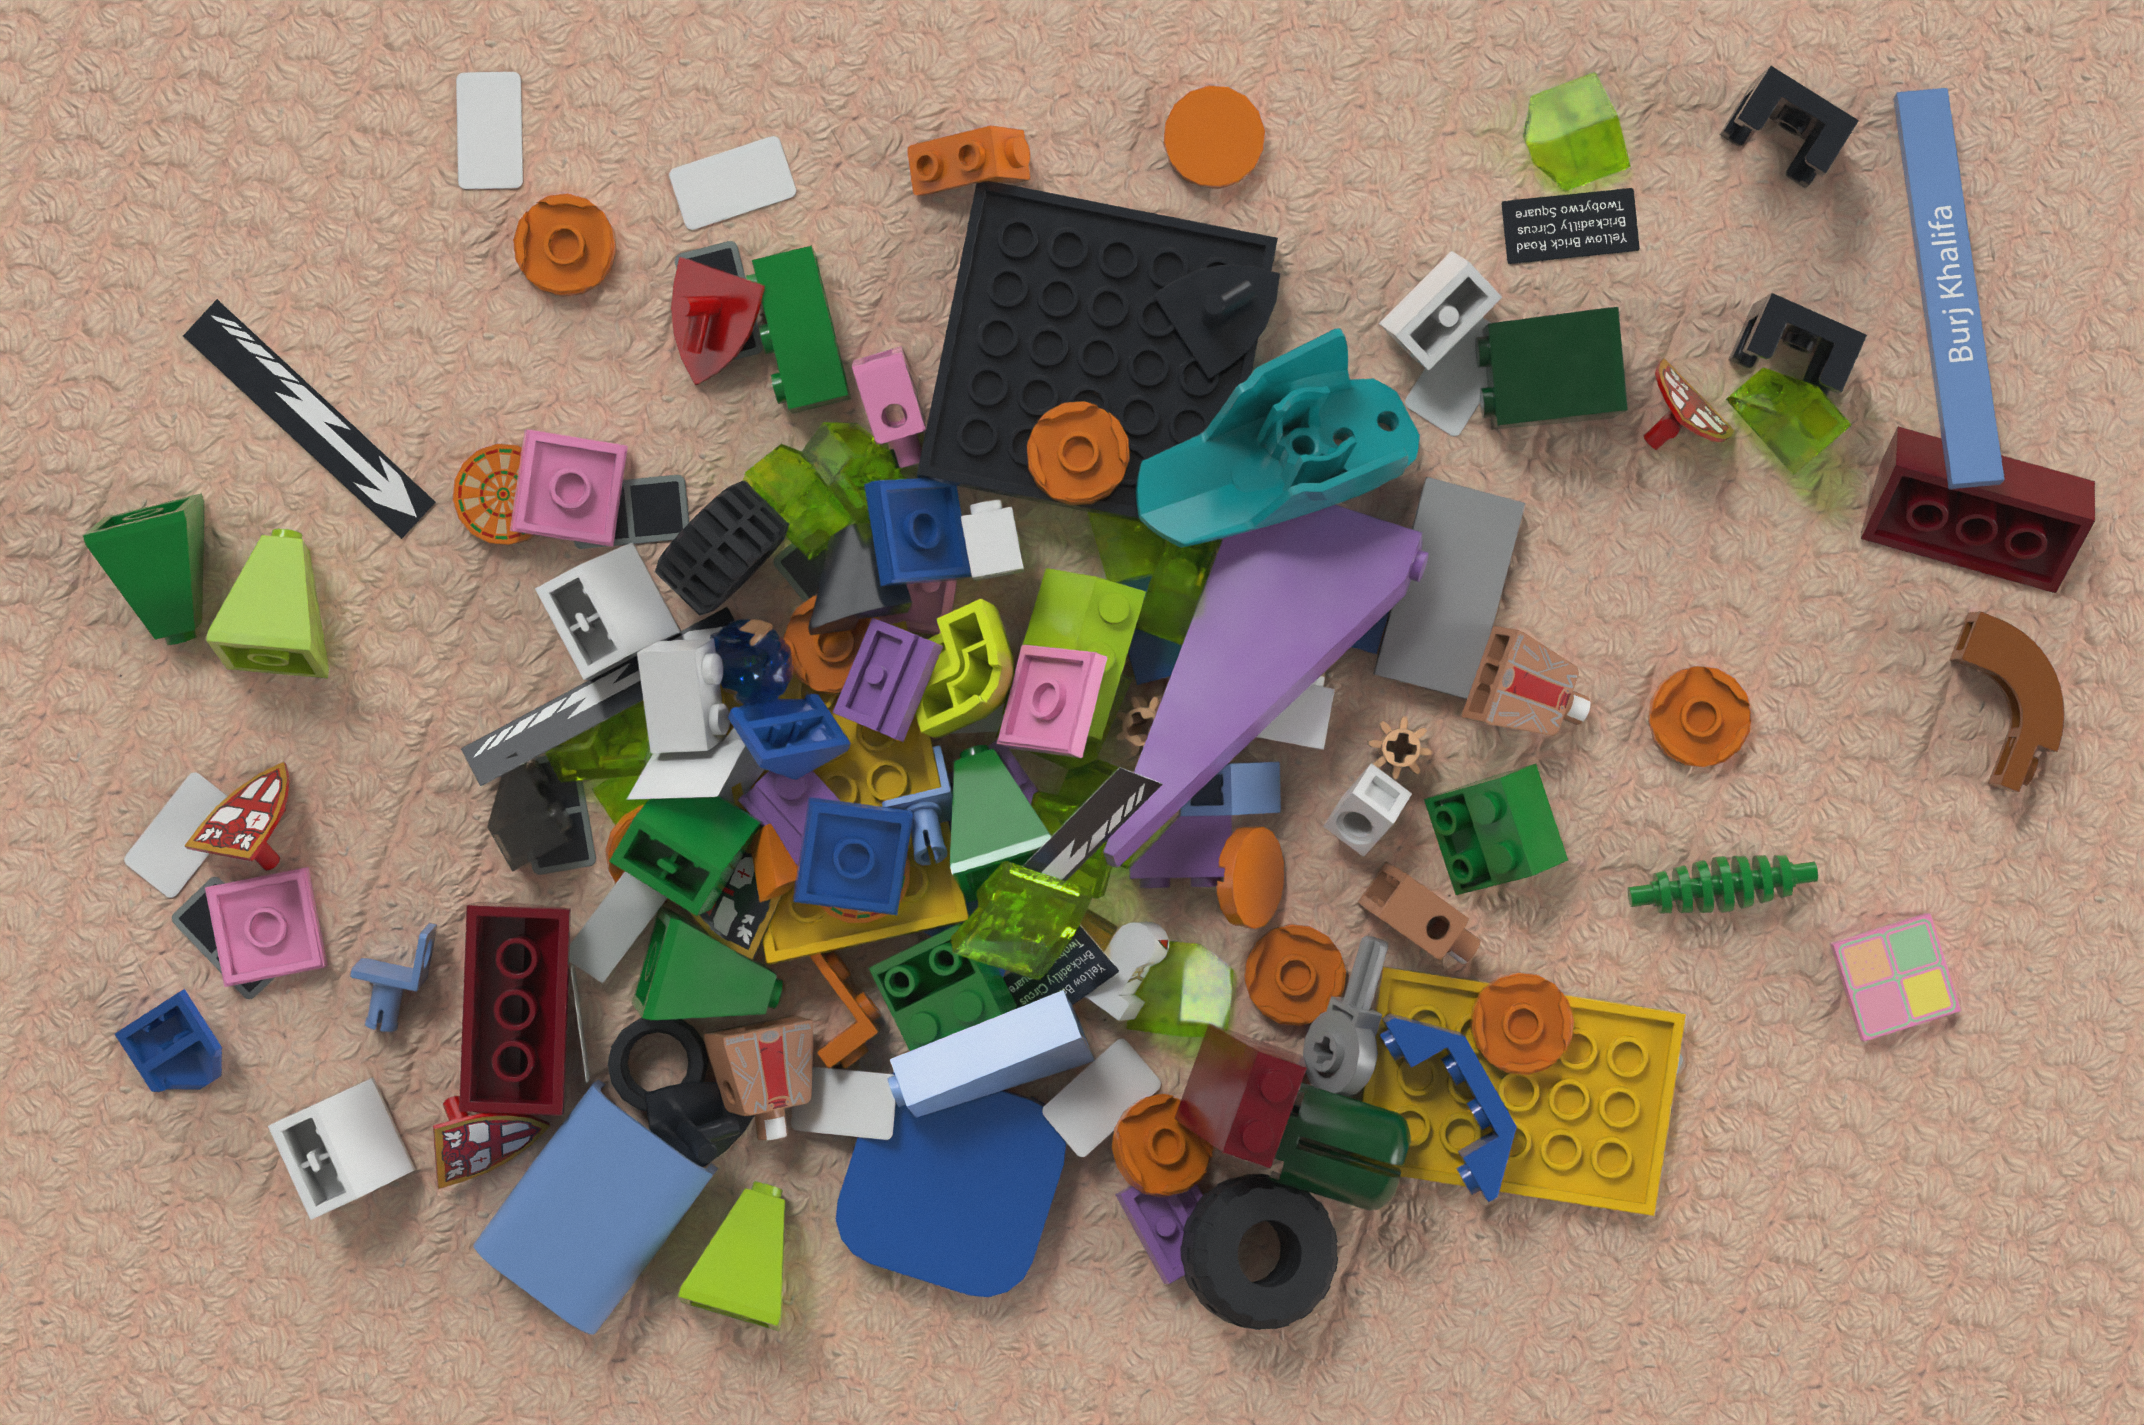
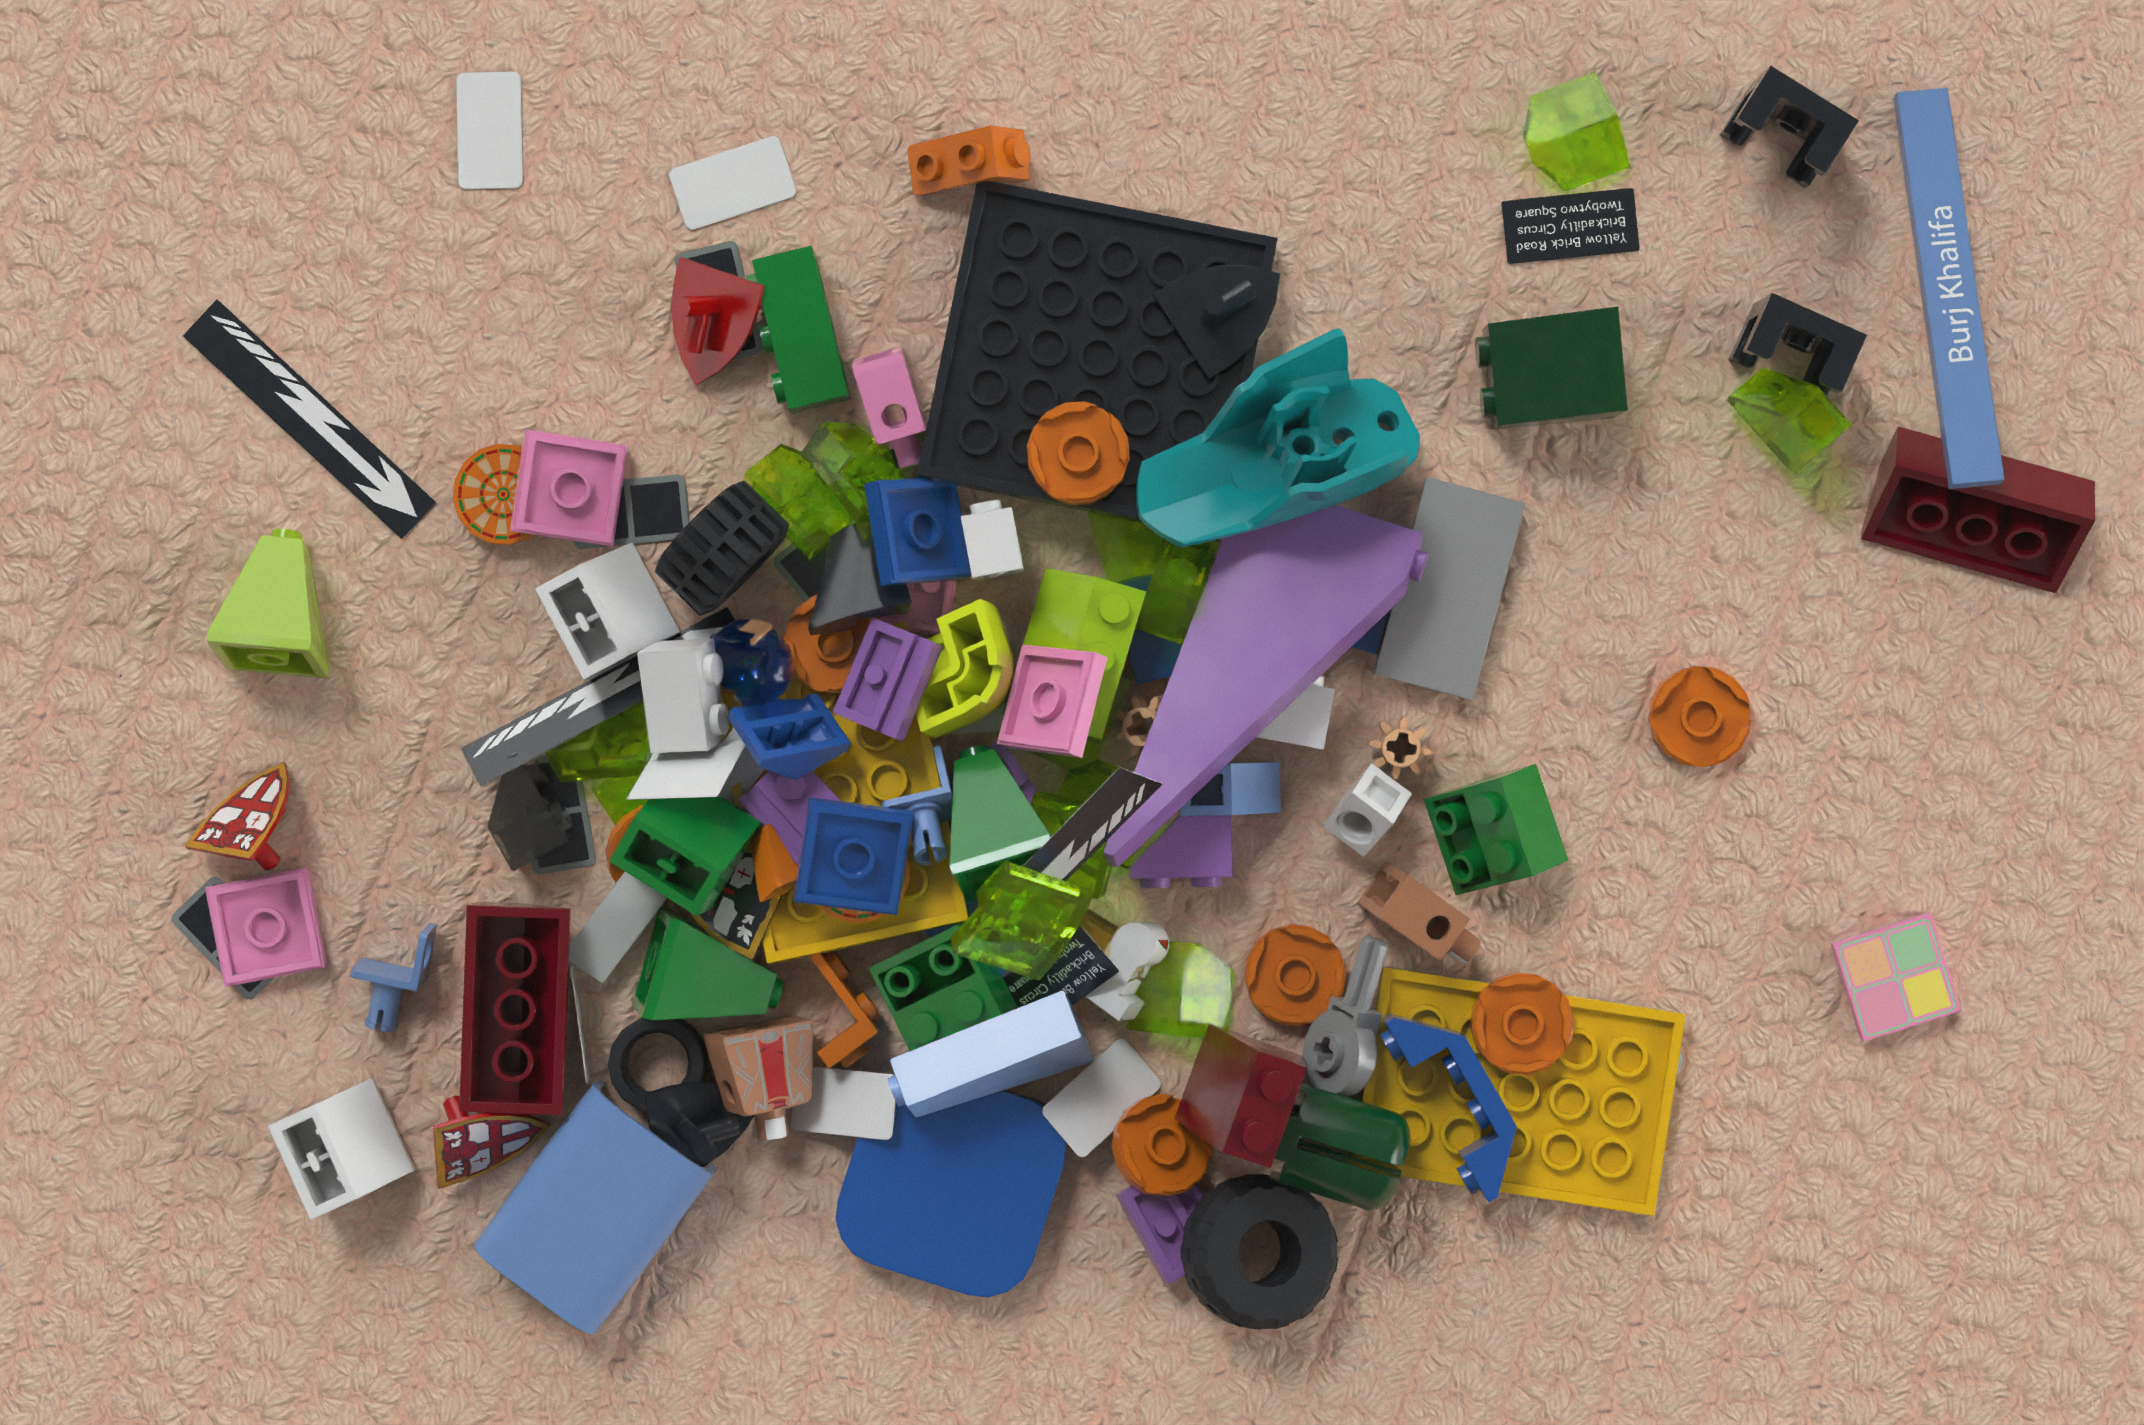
(156, 563): green slope -> none
(161, 849): white sticker -> none
(173, 1046): blue slope -> none
(565, 245): orange tile -> none
(744, 1262): lime slope -> none
(1214, 137): orange tile -> none
(1251, 877): orange tile -> none
(1440, 310): white brick -> none
(1452, 386): white sticker -> none
(1524, 686): nougat torso -> none
(1686, 410): shield -> none
(1723, 884): green piece -> none
(2029, 689): dark orange arch -> none

